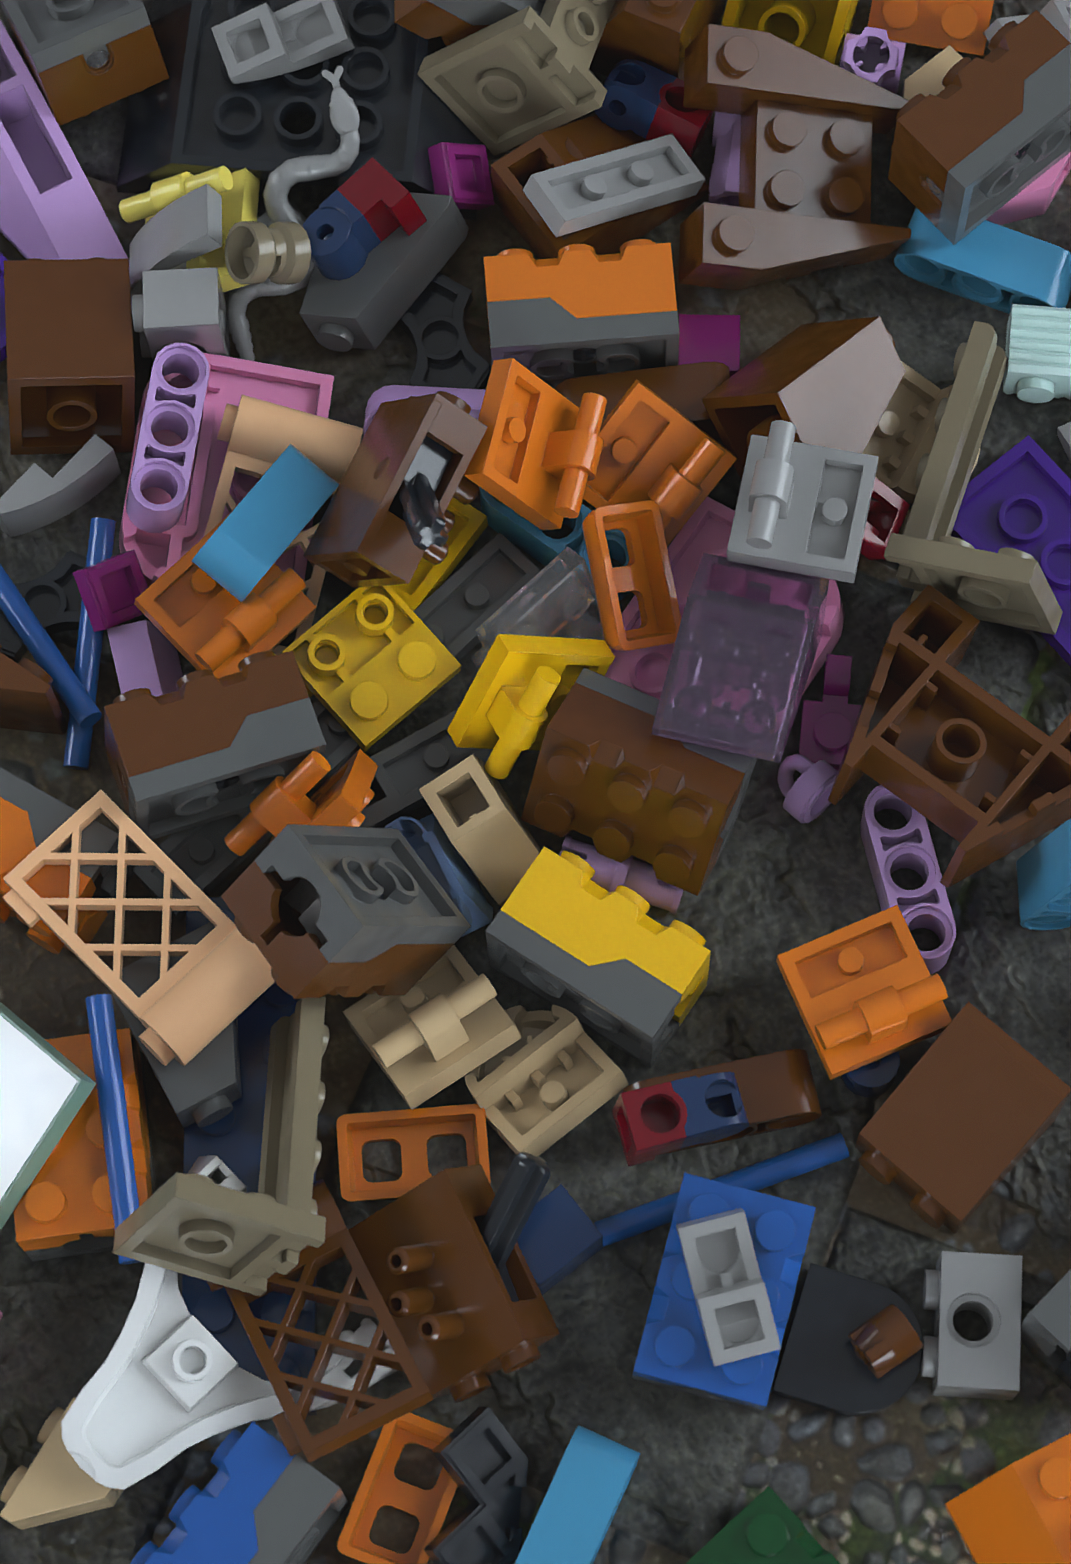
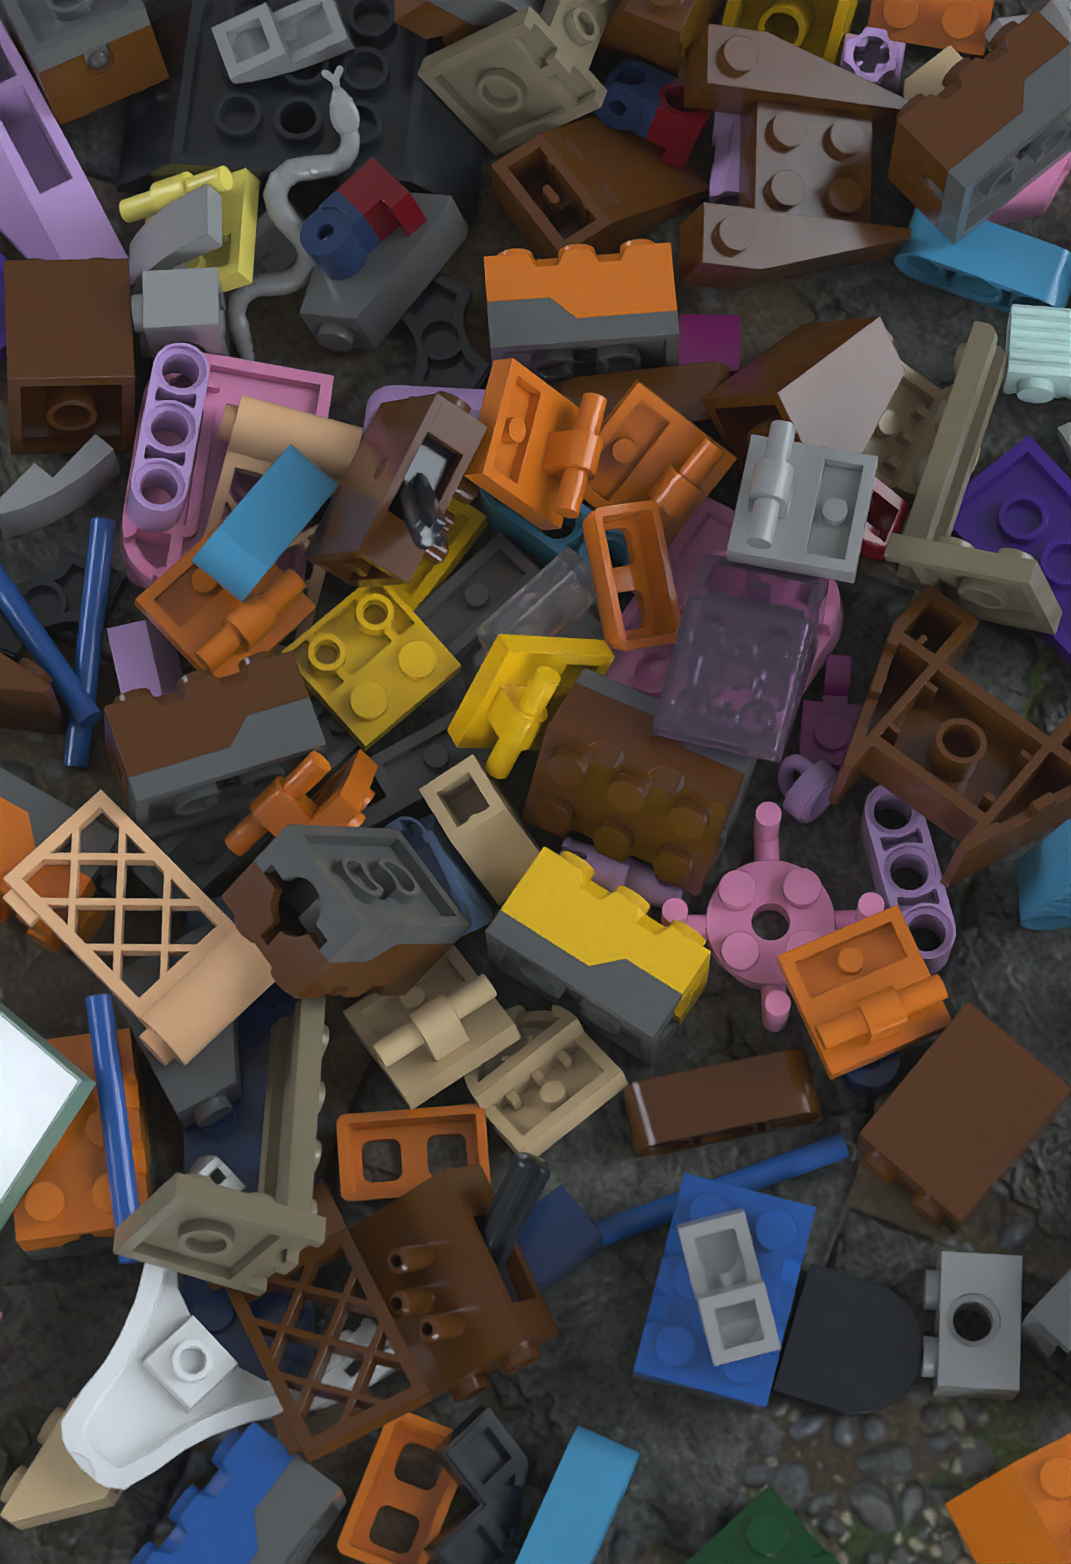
(111, 589): magenta tile -> none
(273, 252): dark tan wheel -> none
(462, 173): magenta tile -> none
(613, 185): light grey plate -> none
(678, 1115): leg -> none
(763, 887): none -> bright pink plate
(885, 1340): reddish brown hose -> none

